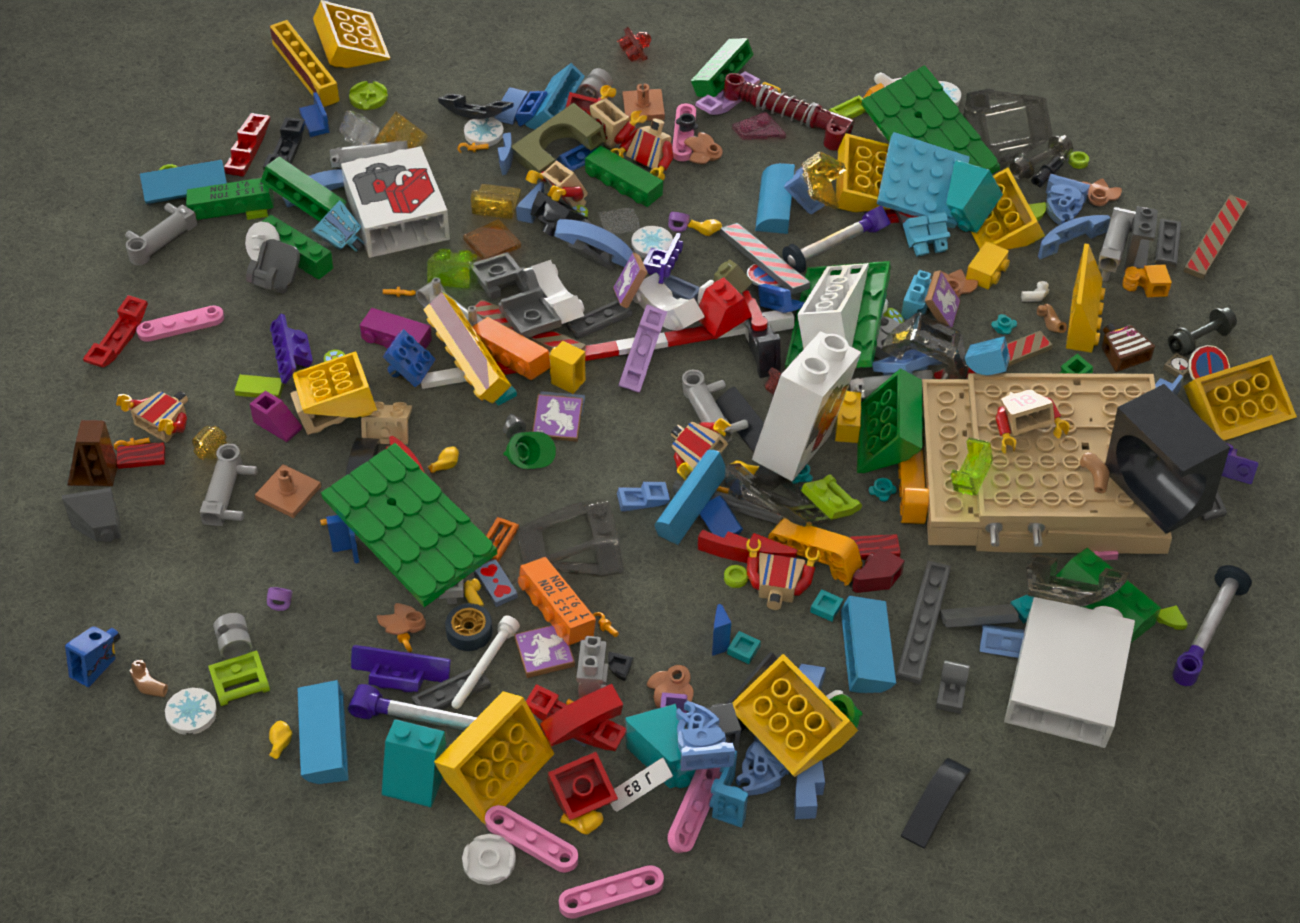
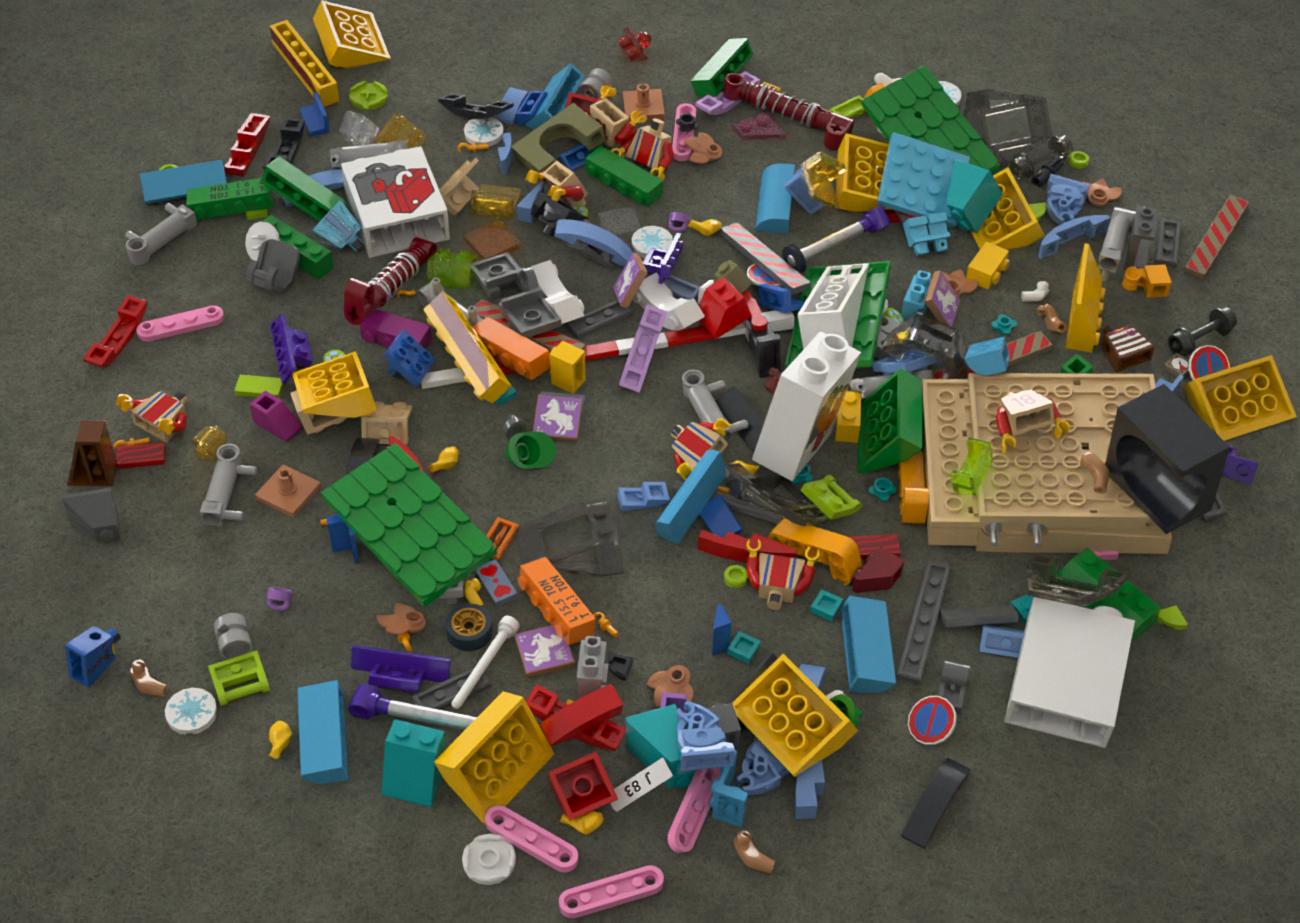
(364, 298): none -> dark red piece
(459, 188): none -> tan bracket
(750, 855): none -> medium nougat arm
(932, 720): none -> piece
(1231, 582): piece -> none

